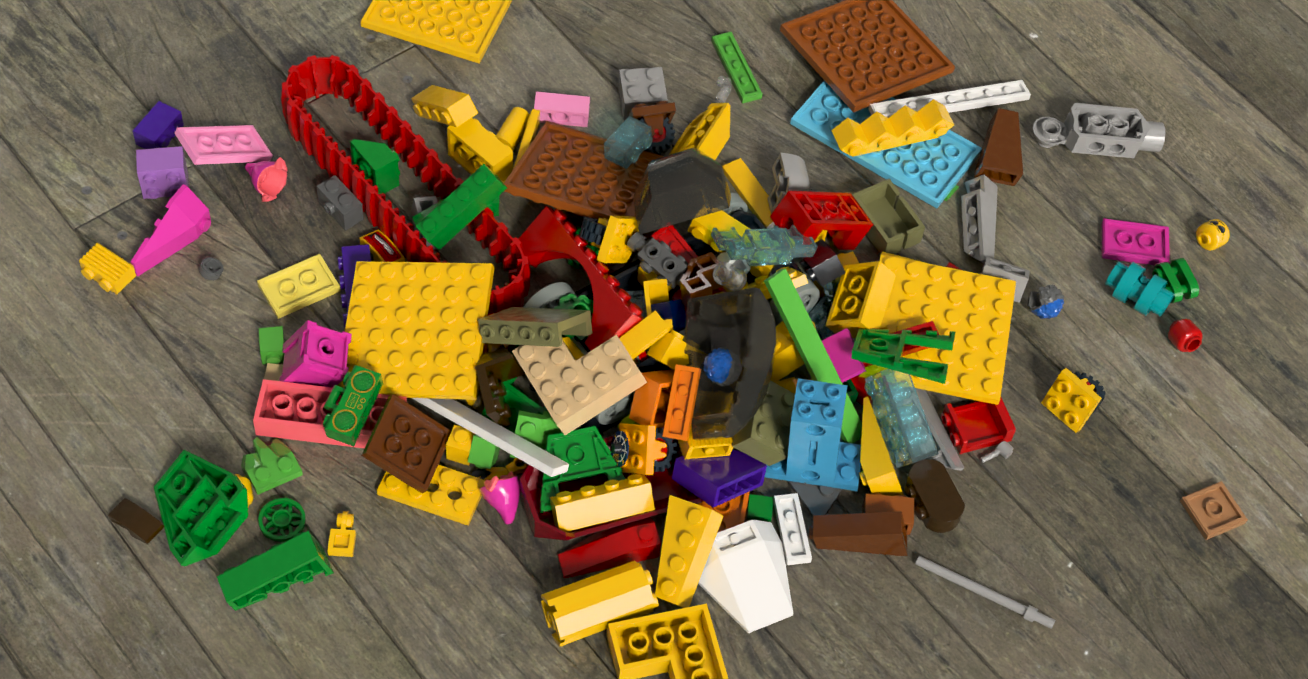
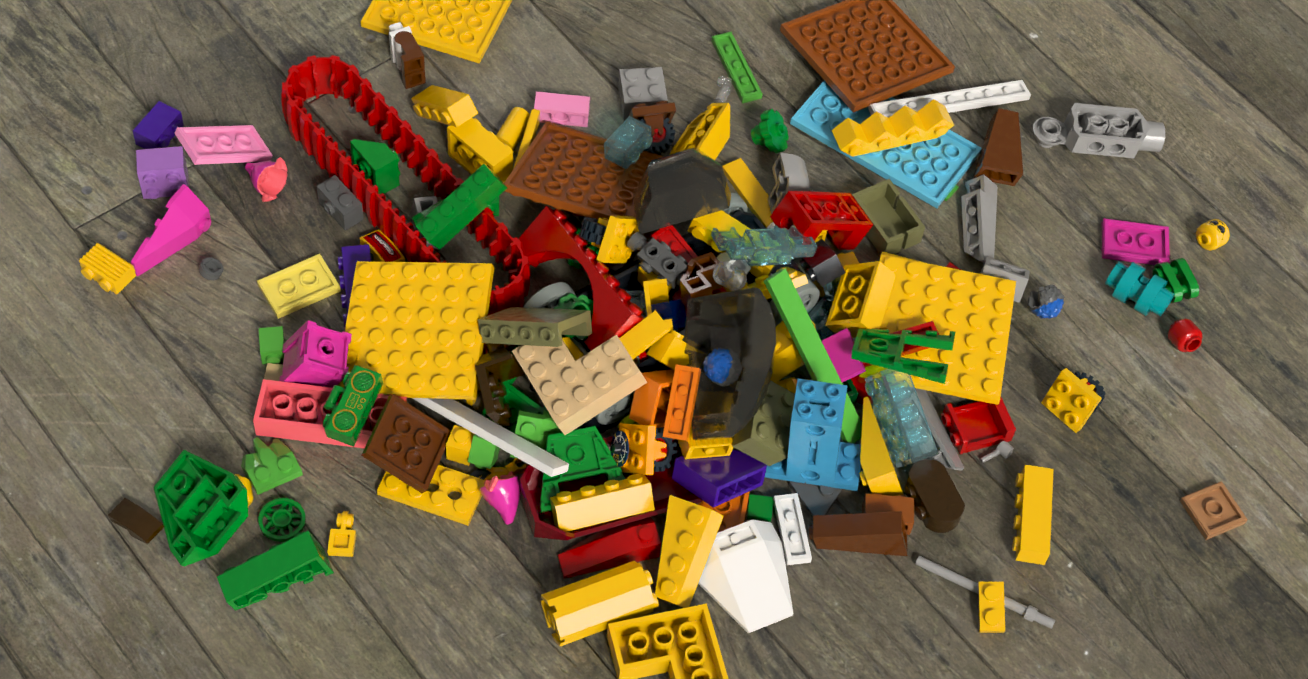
(407, 55): none -> reddish brown hips
(771, 131): none -> green plant
(991, 607): none -> yellow plate
(1034, 514): none -> yellow brick

